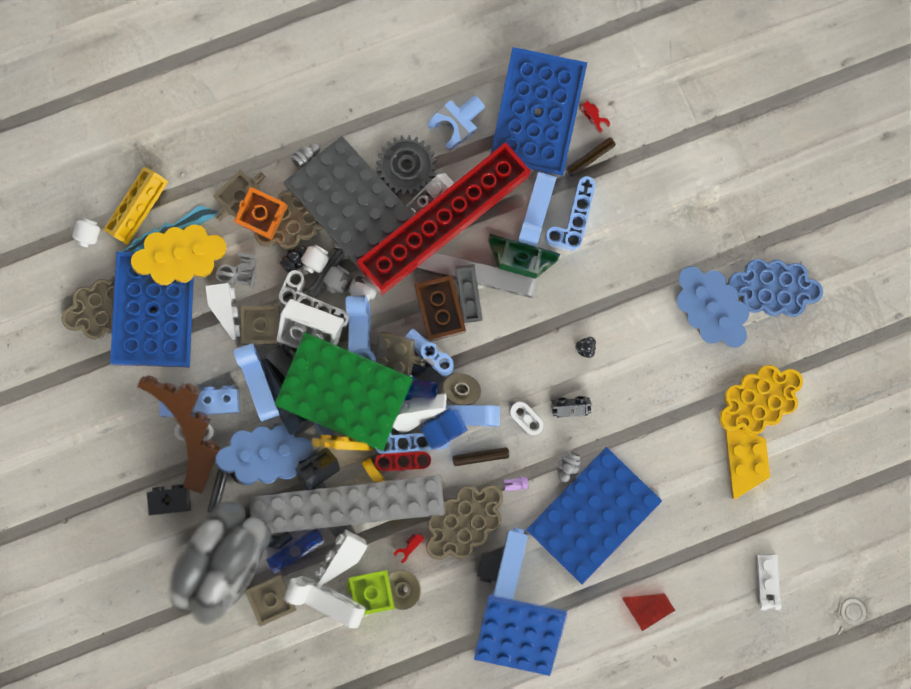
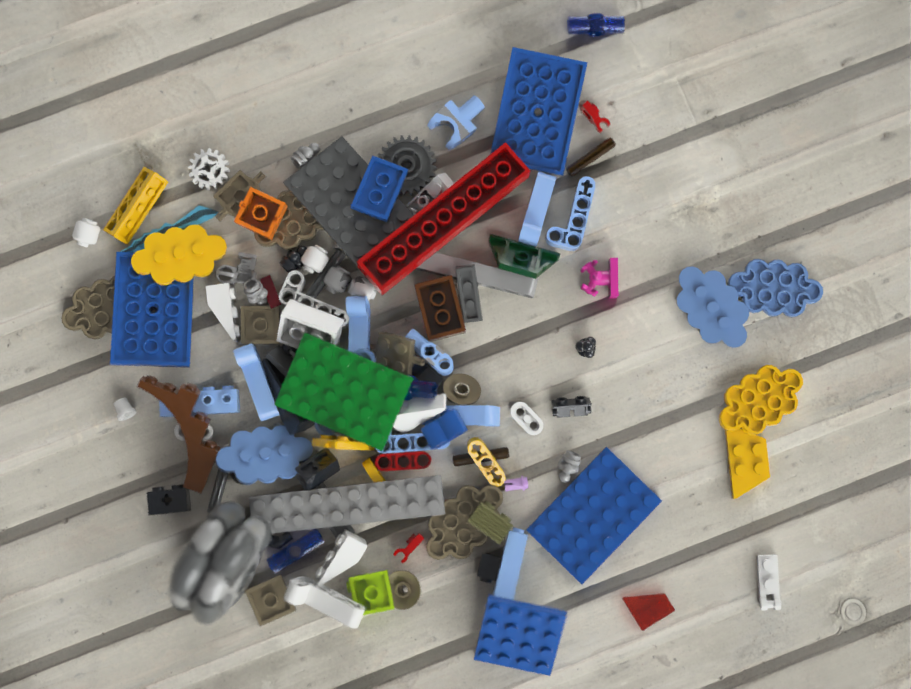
(124, 409): none -> white piece
(201, 171): none -> white gear
(255, 292): none -> light grey piece
(272, 297): none -> dark red window
(379, 188): none -> blue plate
(485, 453): none -> yellow beam
(490, 523): none -> olive brick
(596, 25): none -> clear blue piece
(603, 278): none -> dark pink piece

